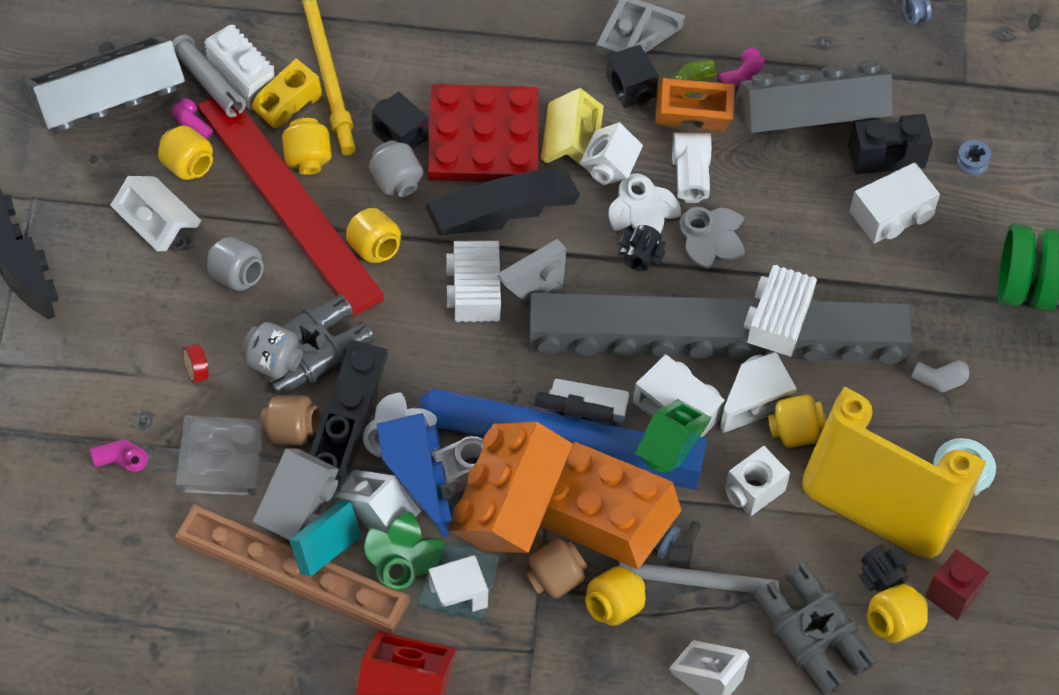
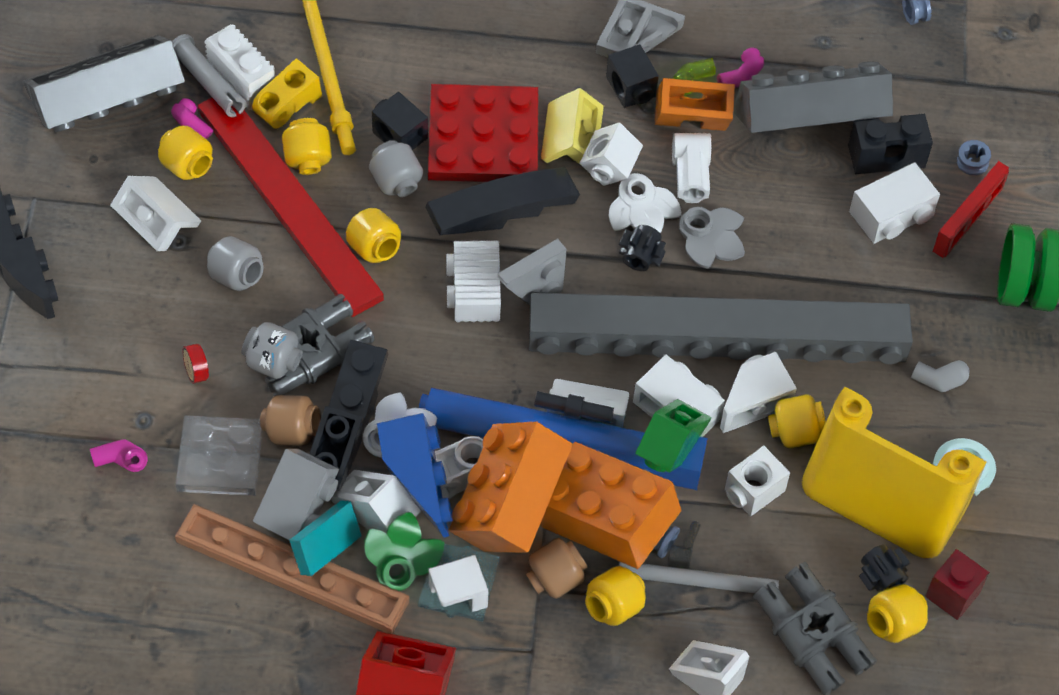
(780, 311): white brick -> none
(971, 209): none -> red tile

